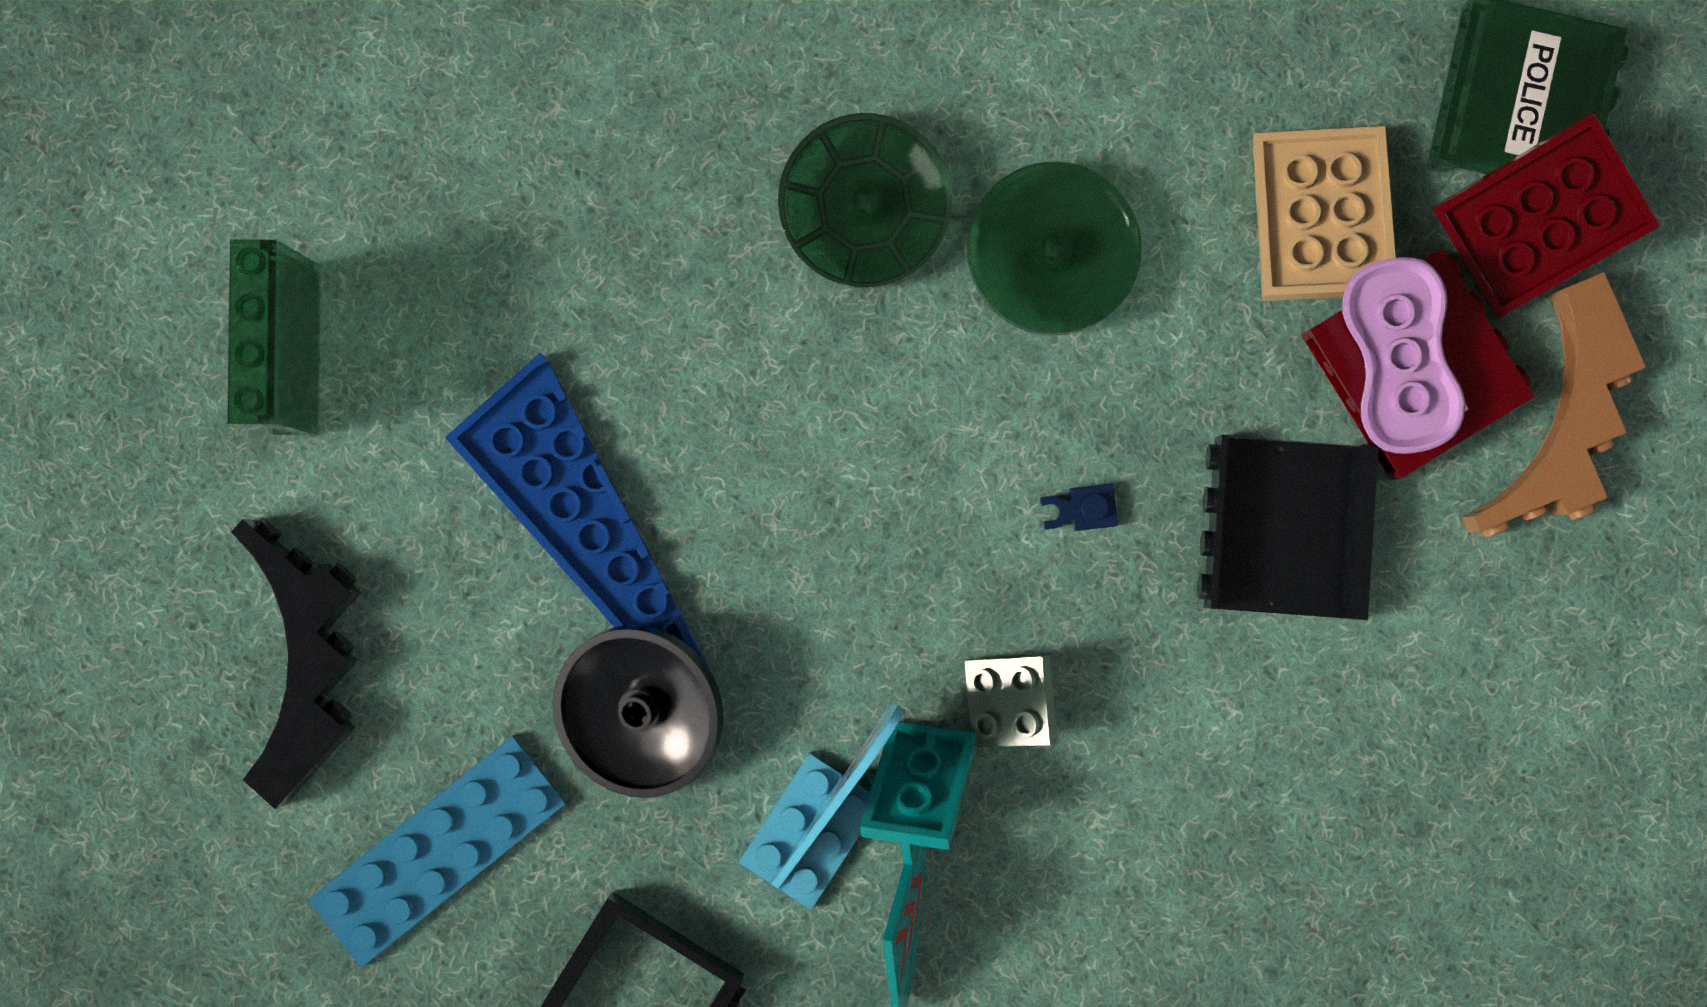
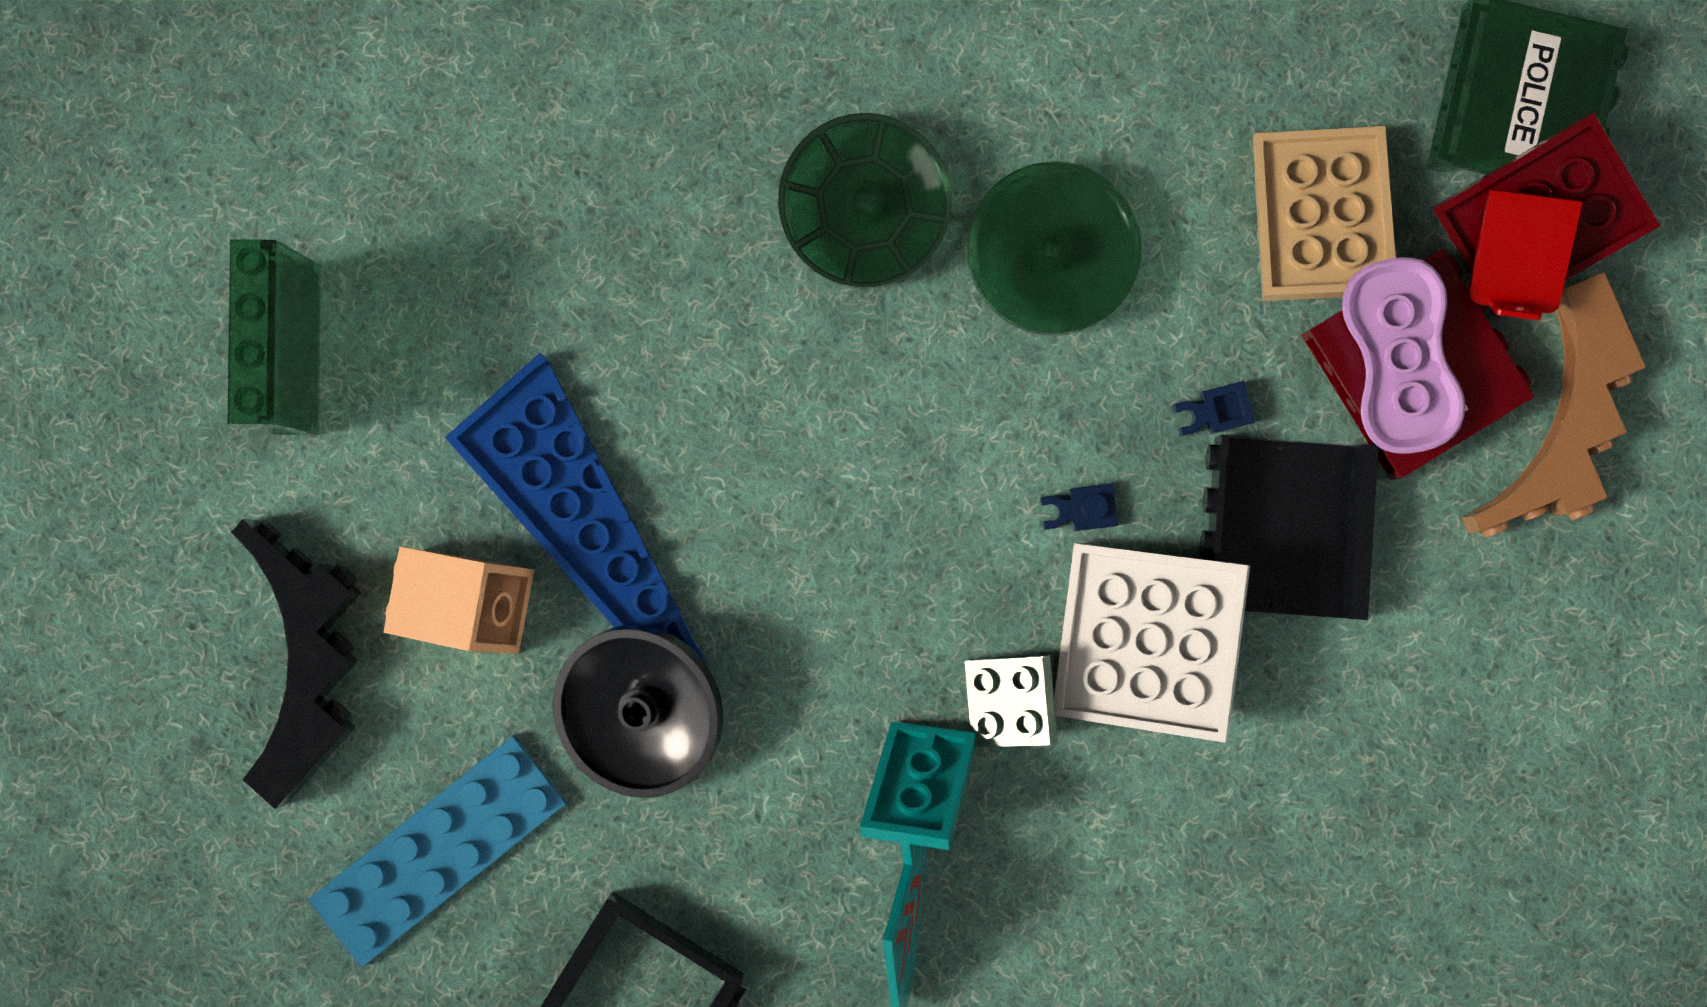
(458, 601): none -> light nougat slope
(816, 821): medium azure piece -> none
(1151, 641): none -> white plate
(1220, 409): none -> dark blue plate
(1523, 253): none -> red piece

